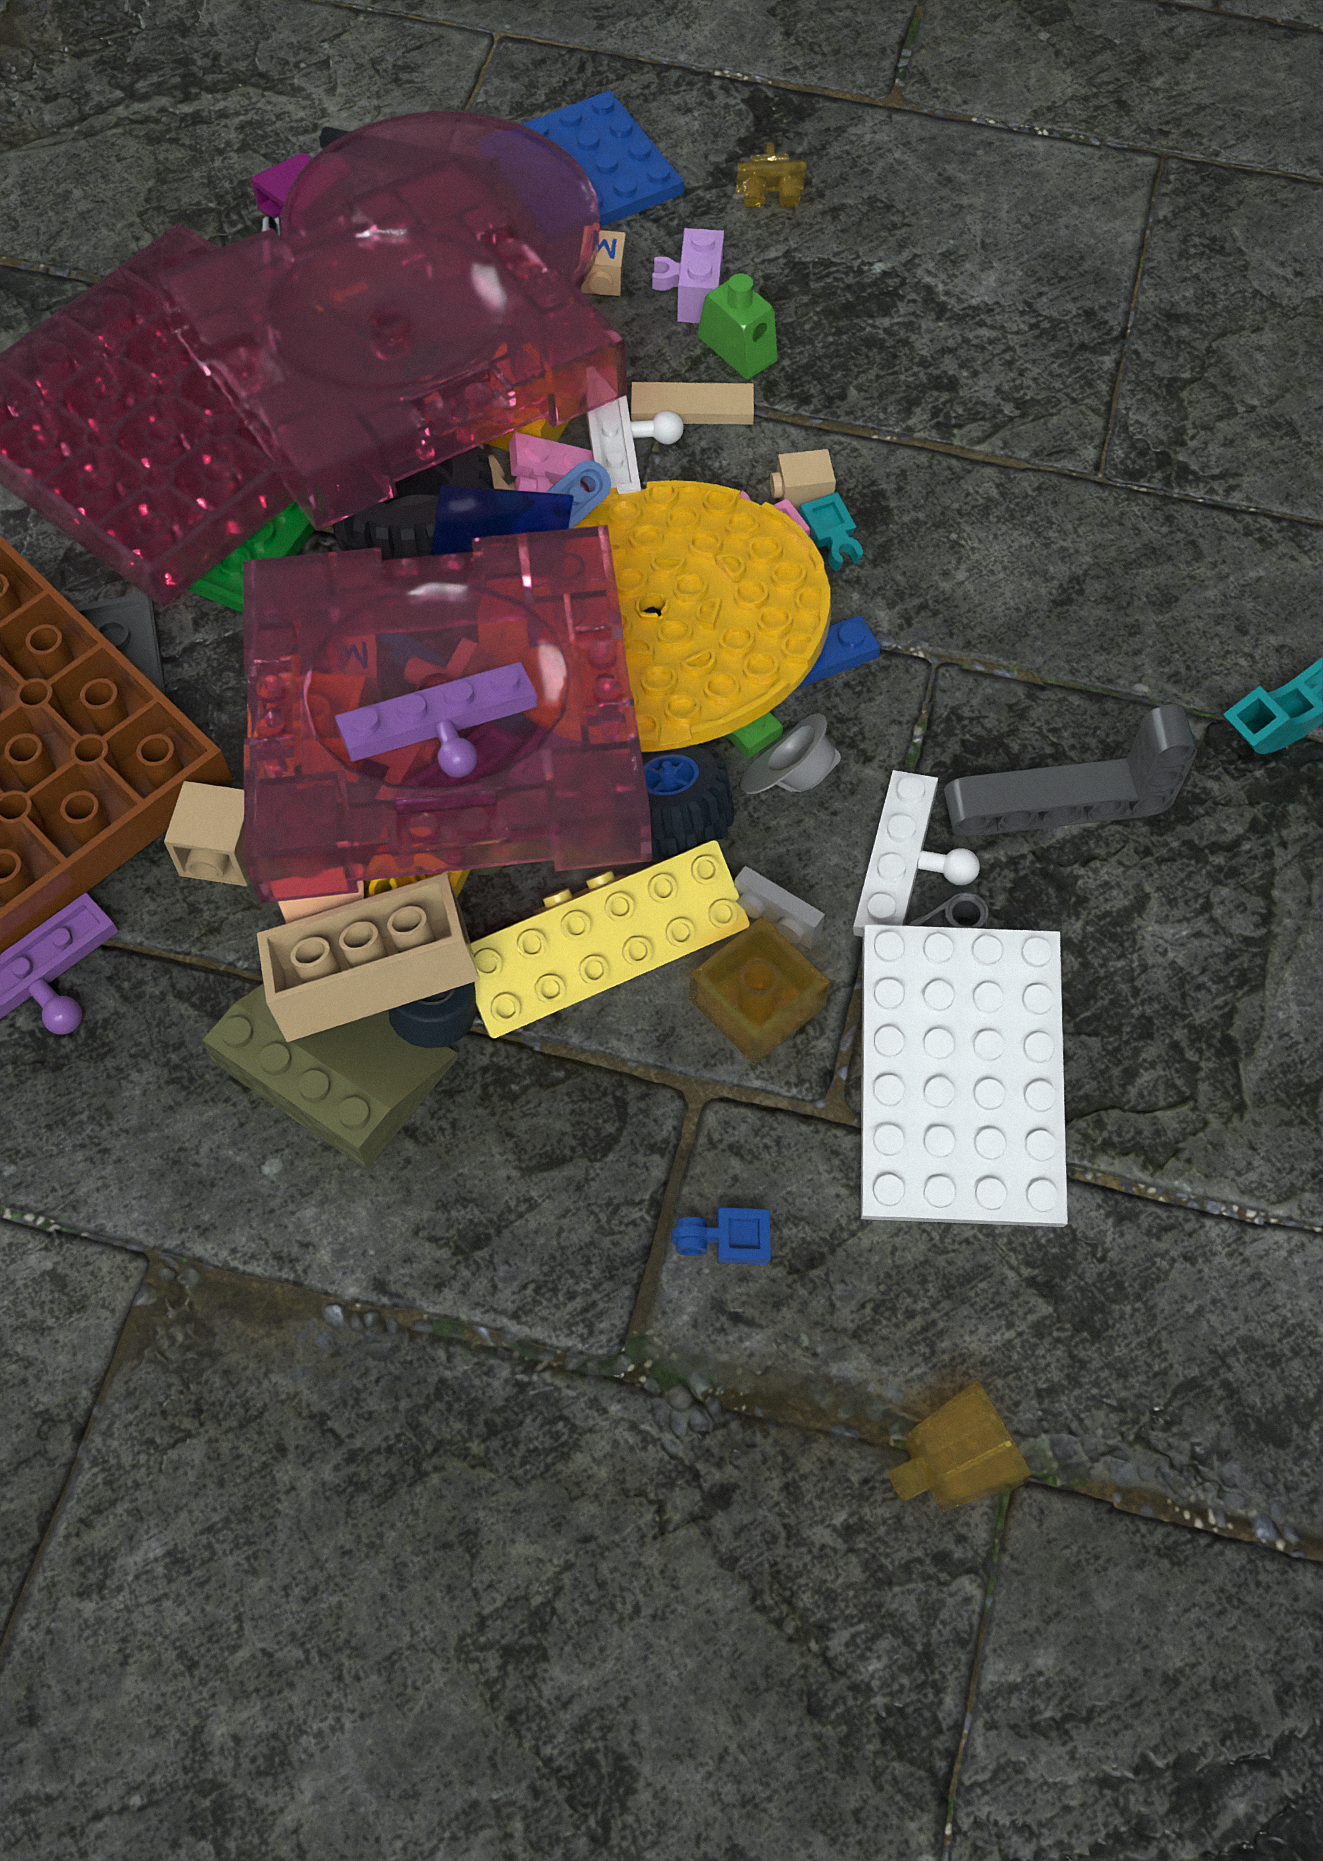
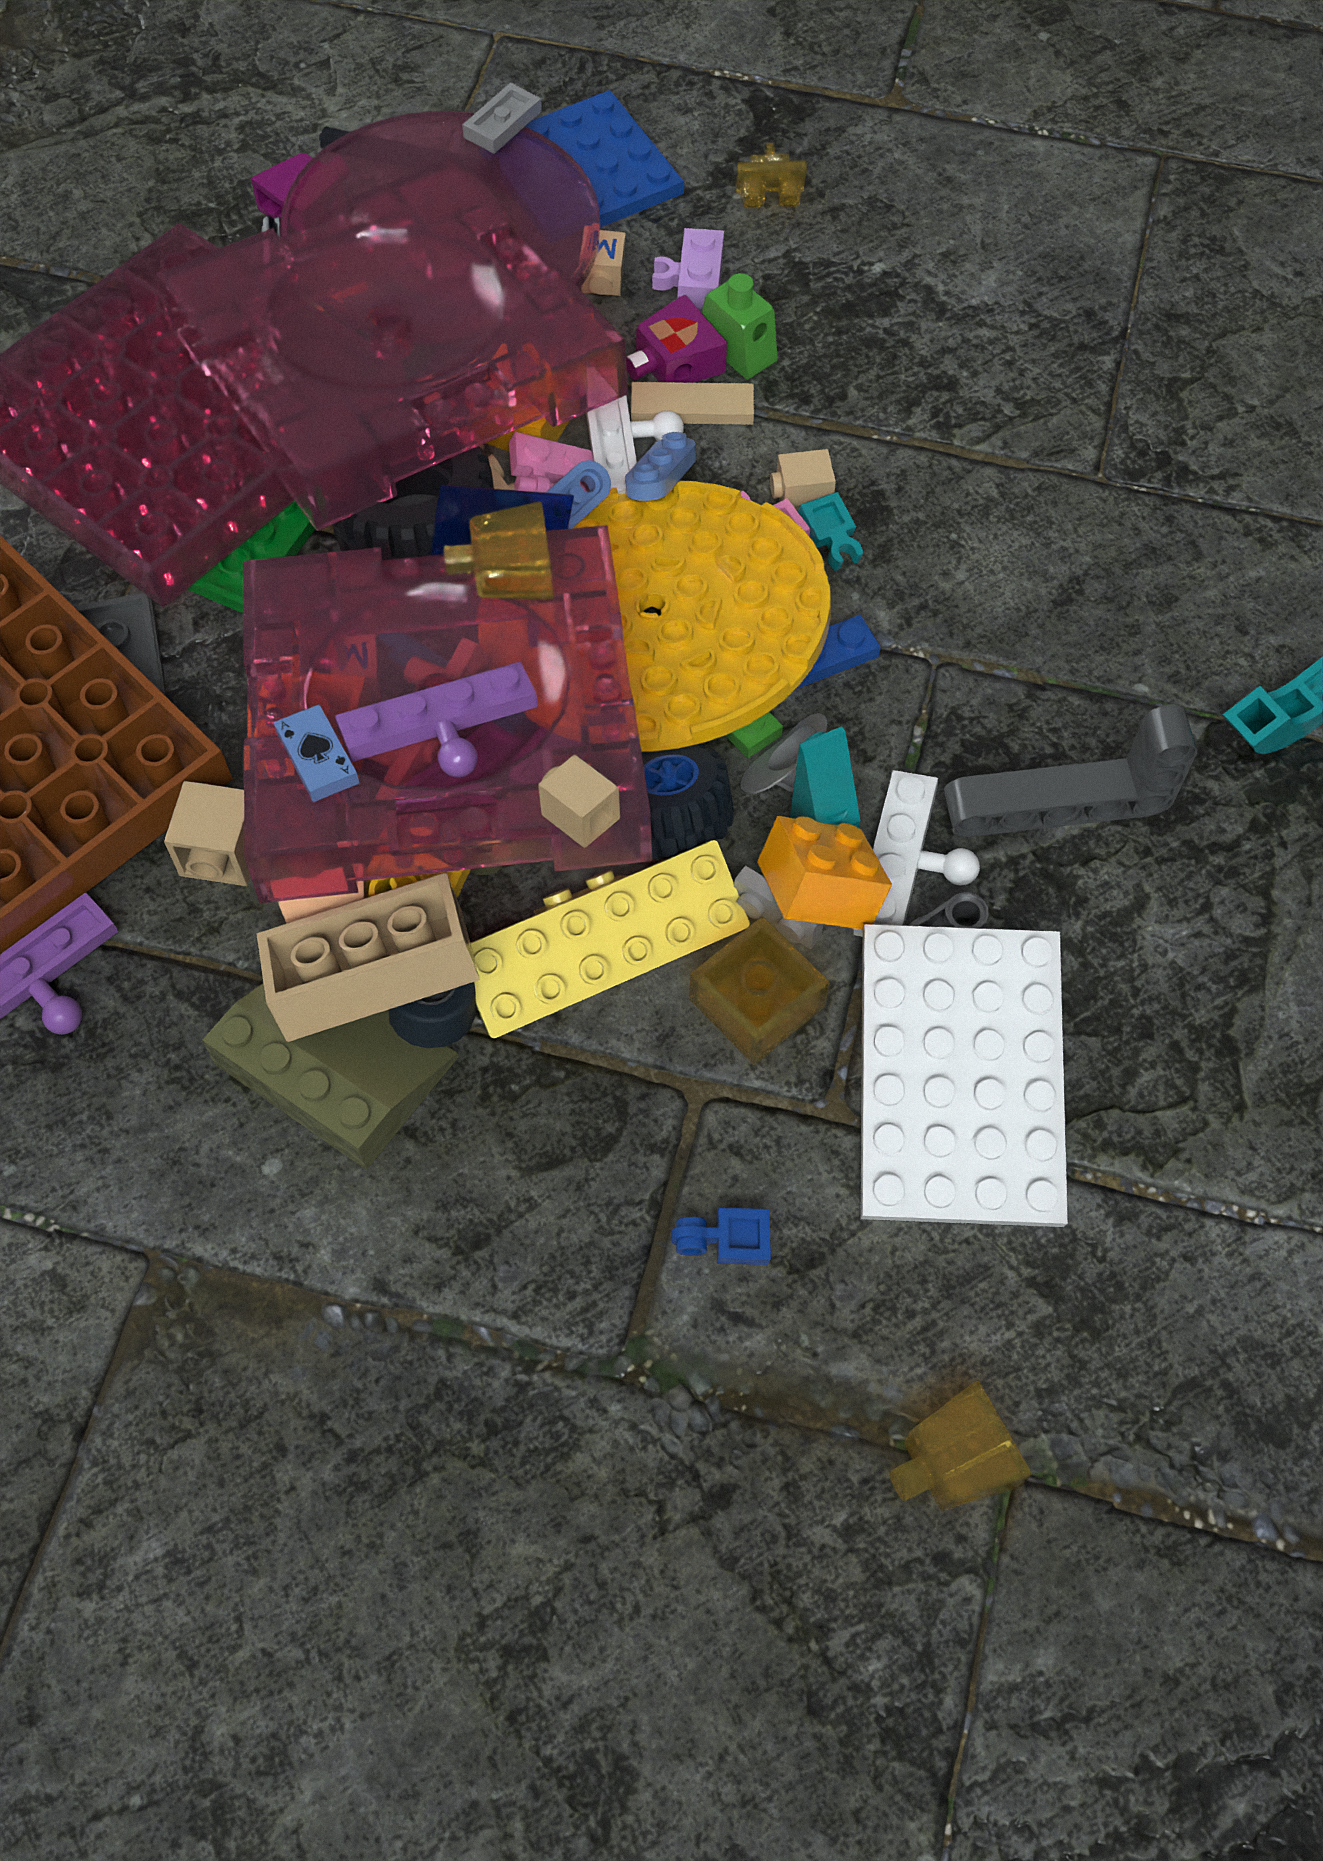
(316, 753): none -> medium blue tile
(502, 118): none -> light grey plate
(506, 554): none -> clear yellow torso
(579, 800): none -> tan brick
(661, 467): none -> medium blue plate
(677, 346): none -> magenta torso
(823, 873): none -> light orange brick
(825, 780): none -> teal slope

